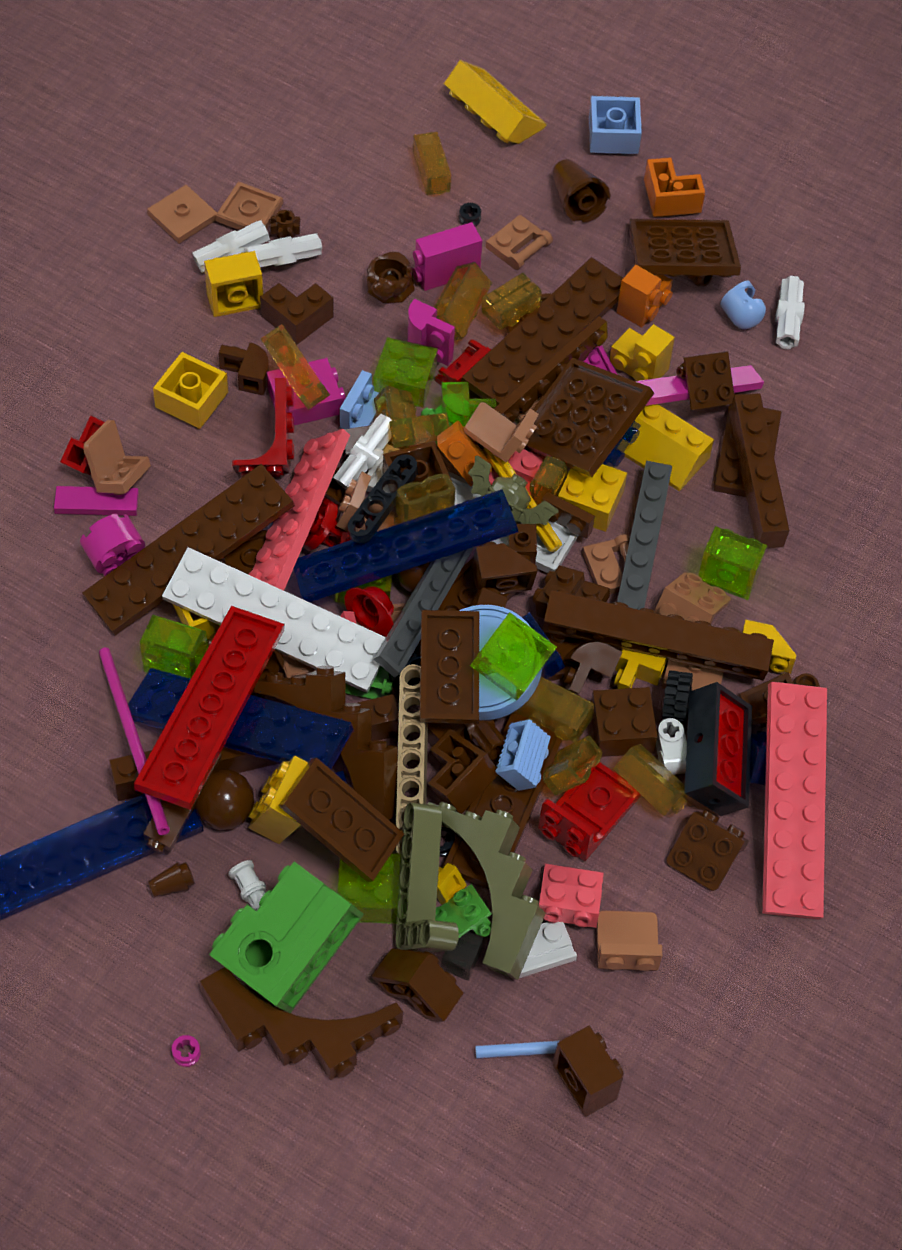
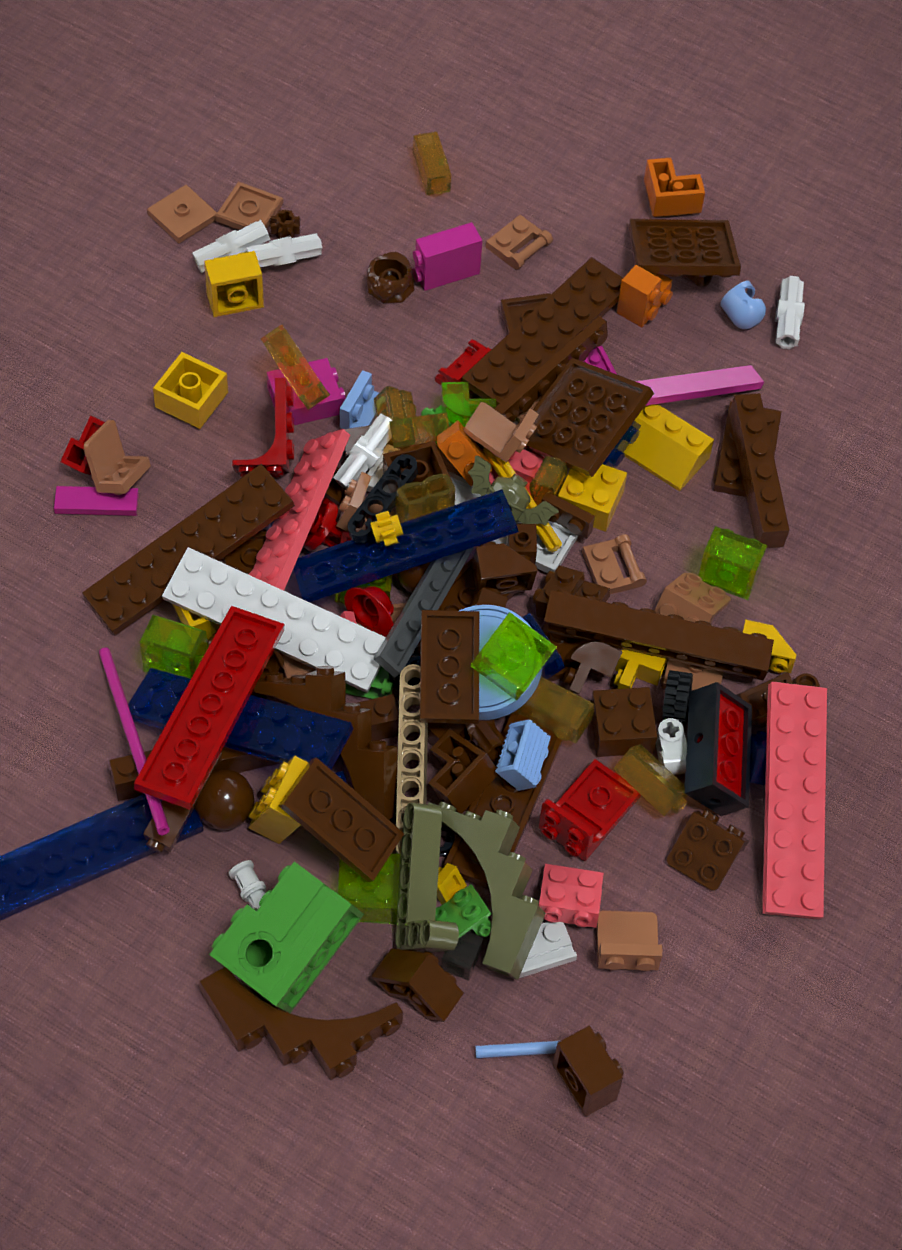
(111, 542): dark pink brick -> none
(172, 880): reddish brown cone -> none
(179, 1043): dark pink bush -> none
(249, 364): reddish brown brick -> none
(298, 314): reddish brown brick -> none
(387, 528): none -> yellow gear
(406, 368): clear neon green brick -> none
(429, 331): dark pink brick -> none
(462, 297): clear yellow brick -> none
(470, 208): black bush -> none
(493, 103): yellow slope -> none
(511, 301): clear yellow brick -> none
(572, 765): clear yellow brick -> none
(580, 191): reddish brown cone -> none
(615, 125): light blue brick -> none
(644, 355): yellow brick -> none
(644, 535): dark grey plate -> none
(708, 380): reddish brown hinge -> none

